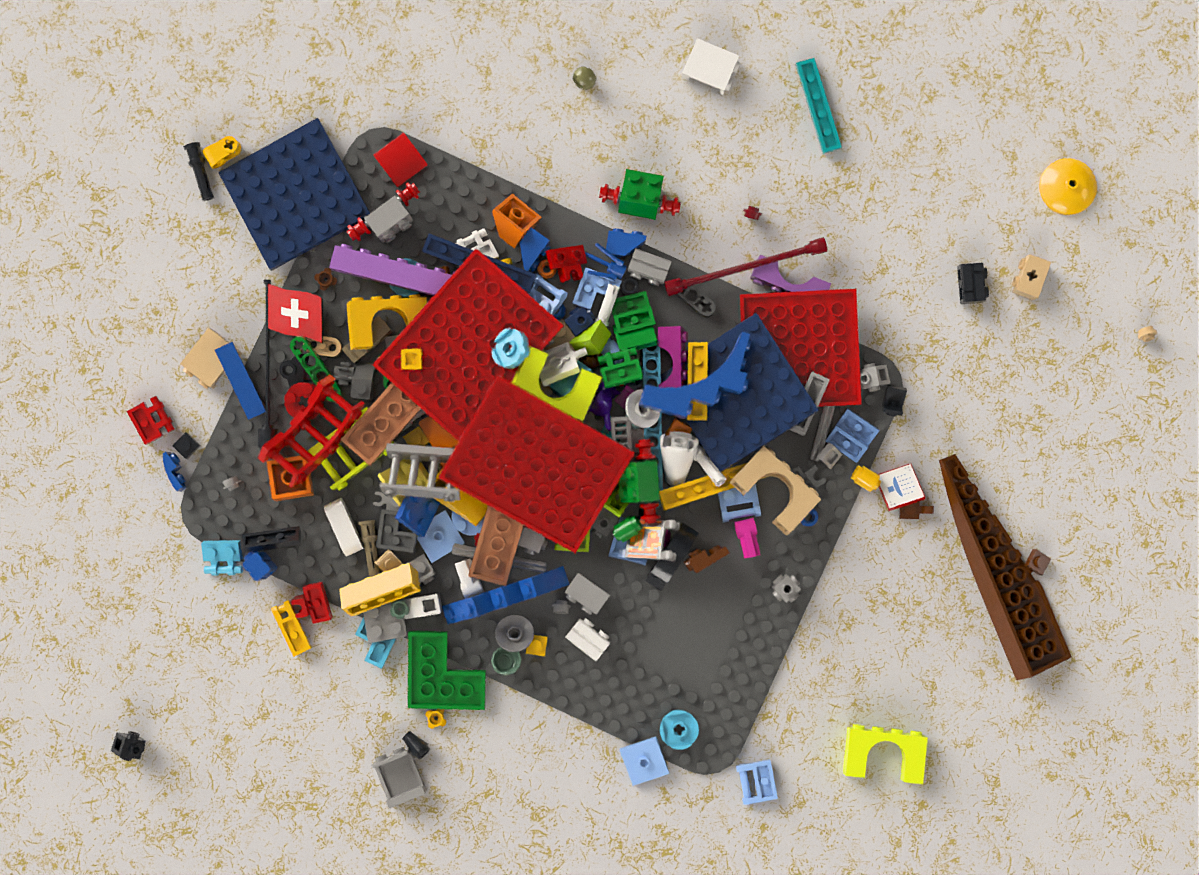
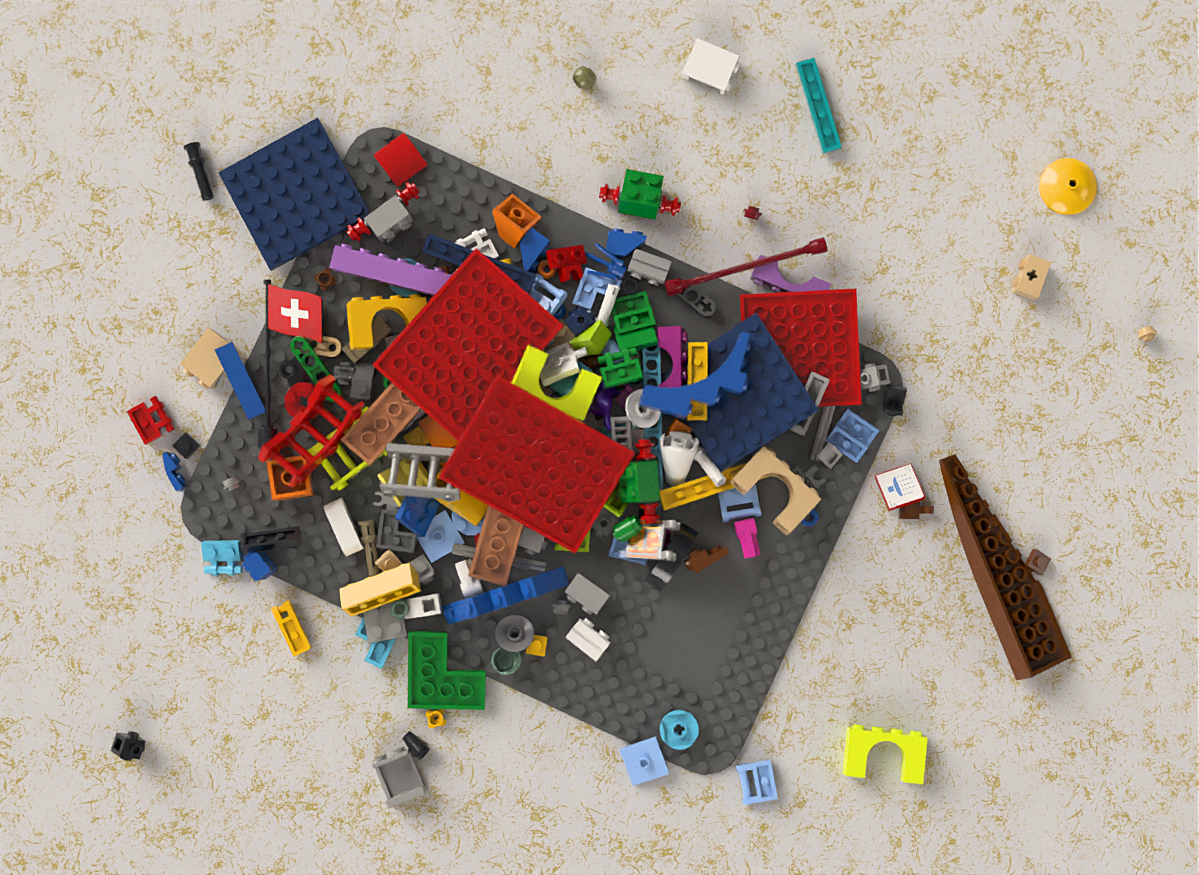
(219, 152): yellow piece -> none
(313, 603): red plate -> none
(411, 359): yellow plate -> none
(518, 352): medium azure plate -> none
(778, 587): light grey brick -> none
(866, 478): yellow brick -> none
(972, 283): black brick -> none

